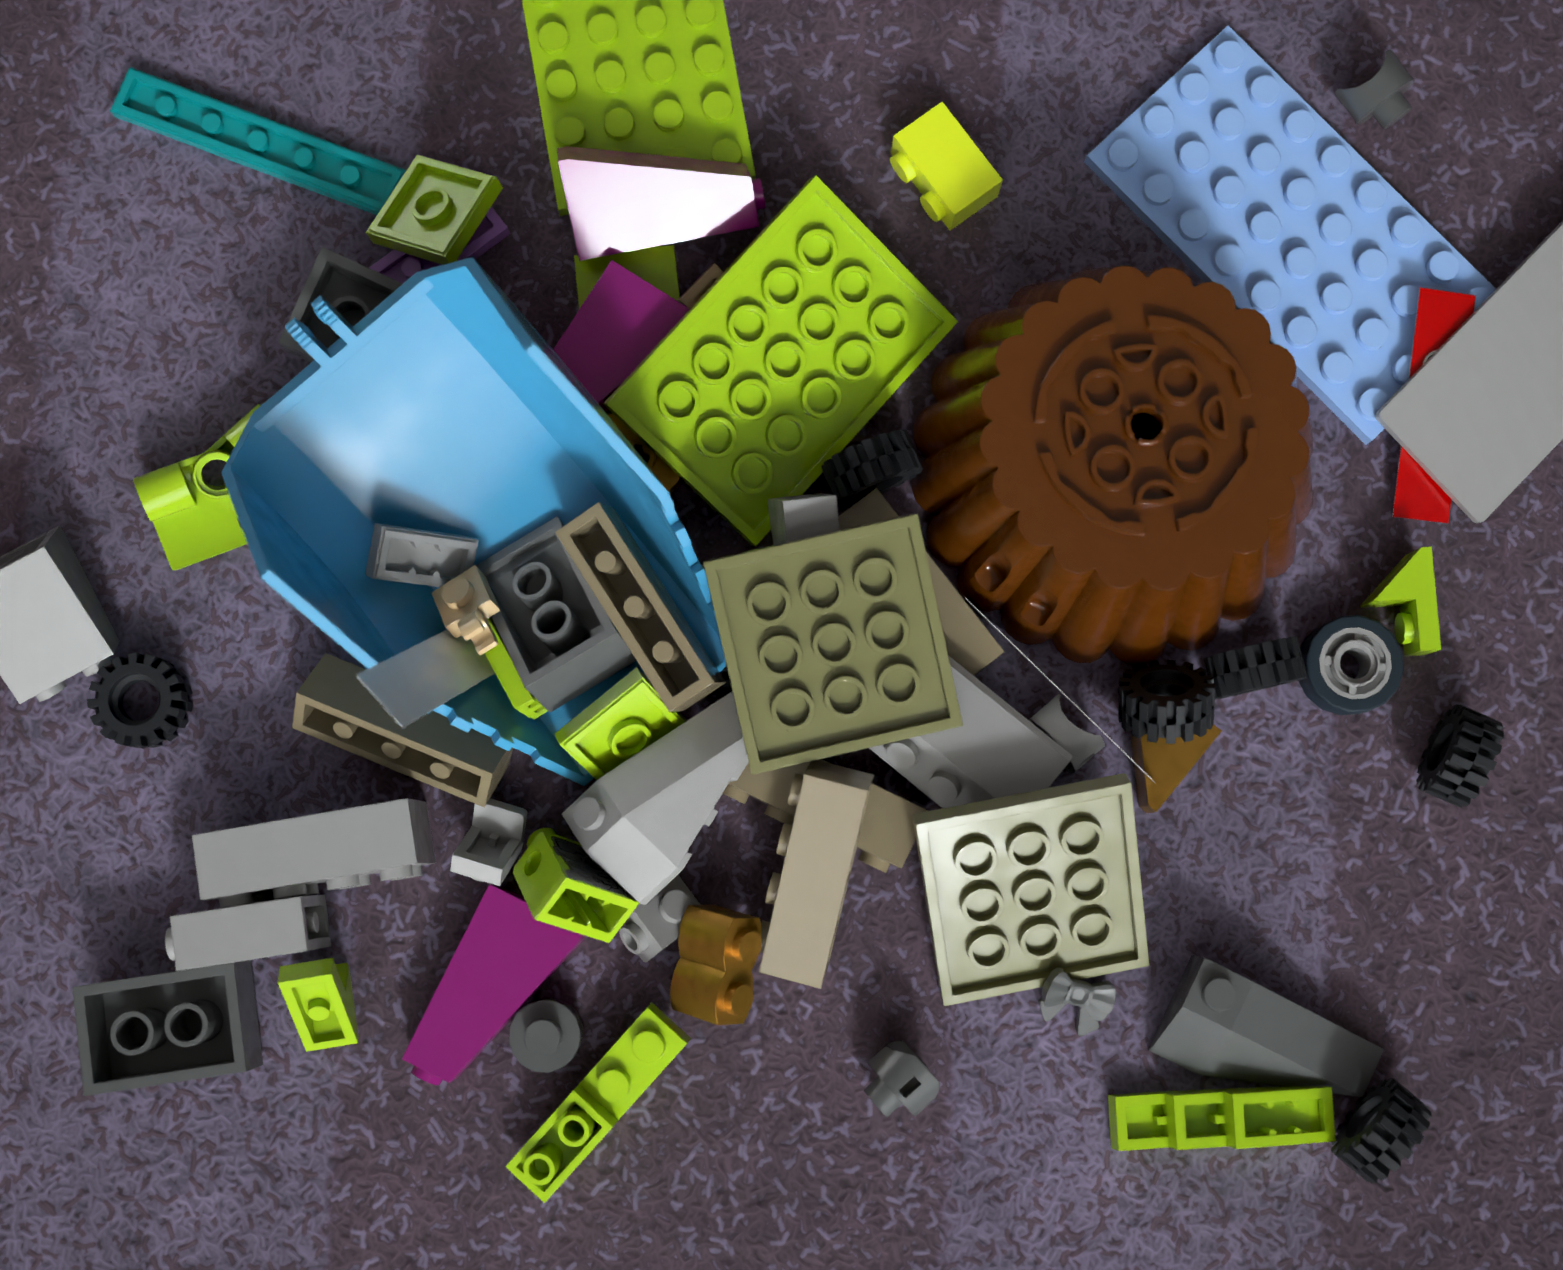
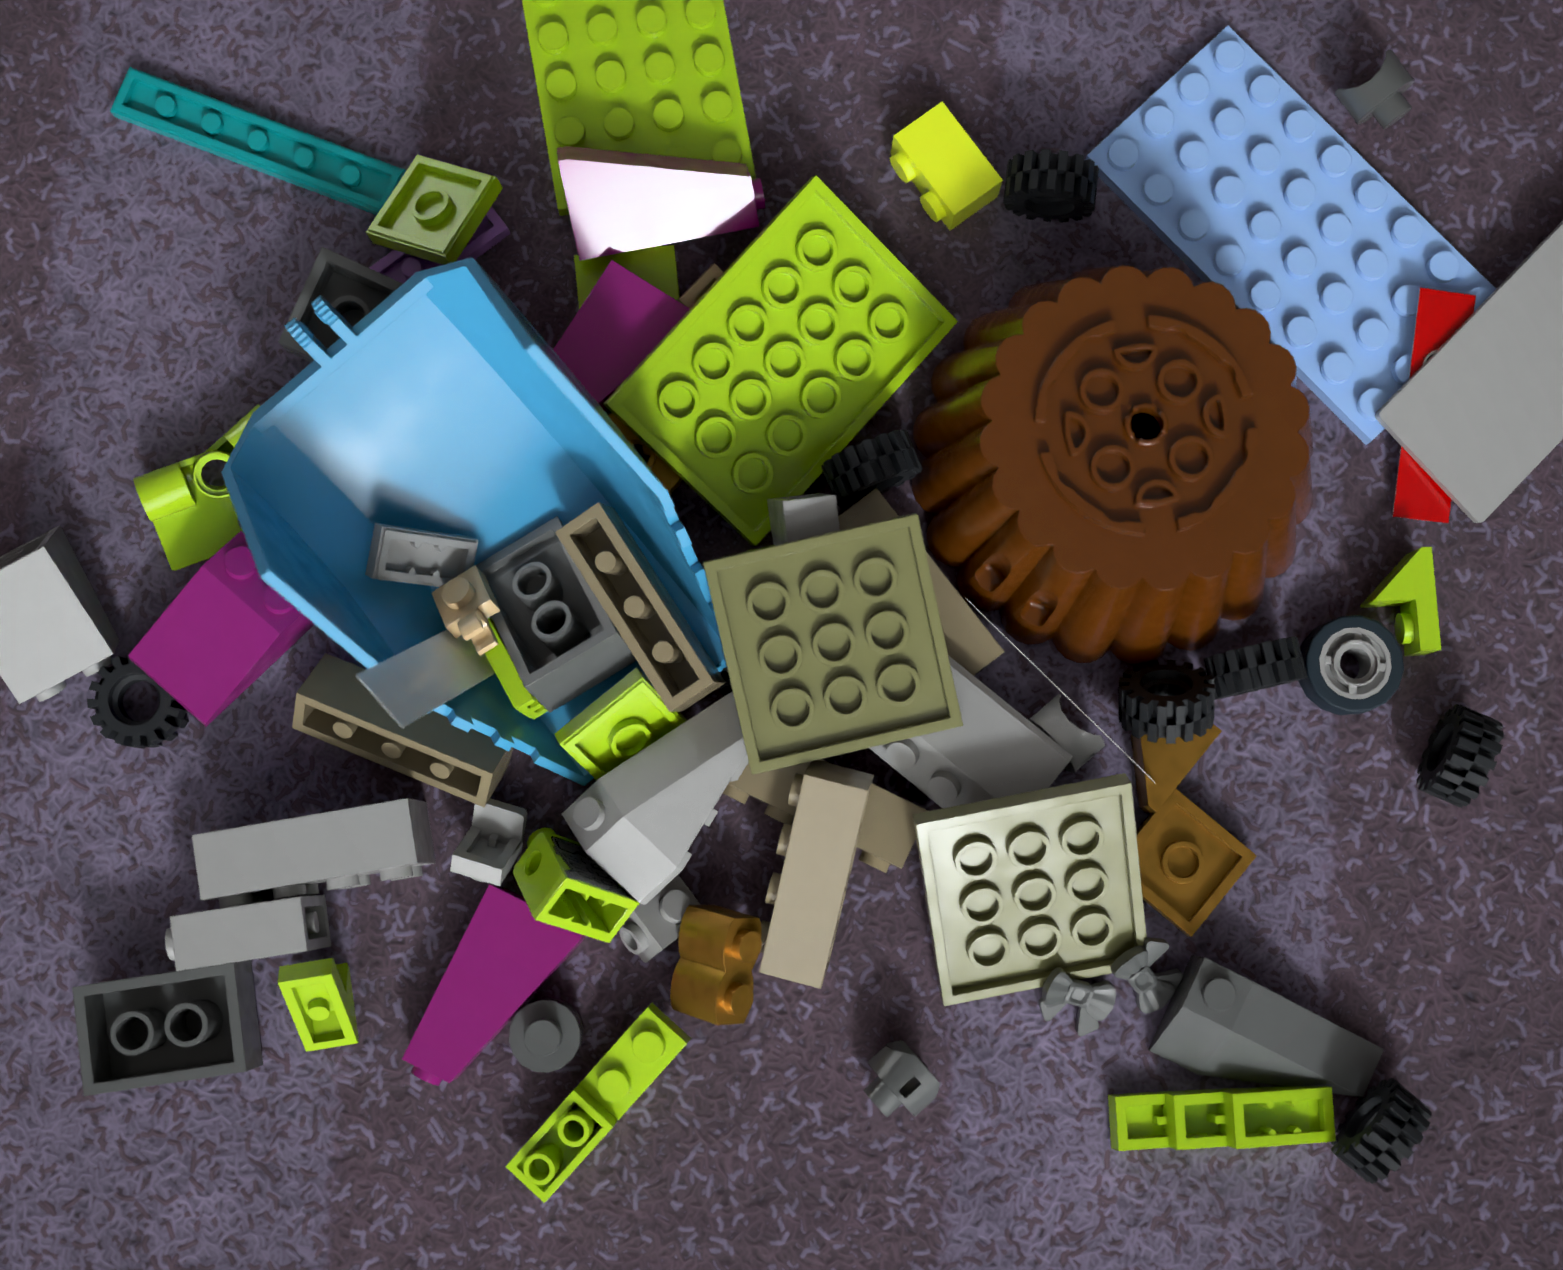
(219, 633): none -> magenta slope
(1051, 185): none -> black tyre
(1151, 989): none -> dark grey piece
(1187, 862): none -> pearl gold plate

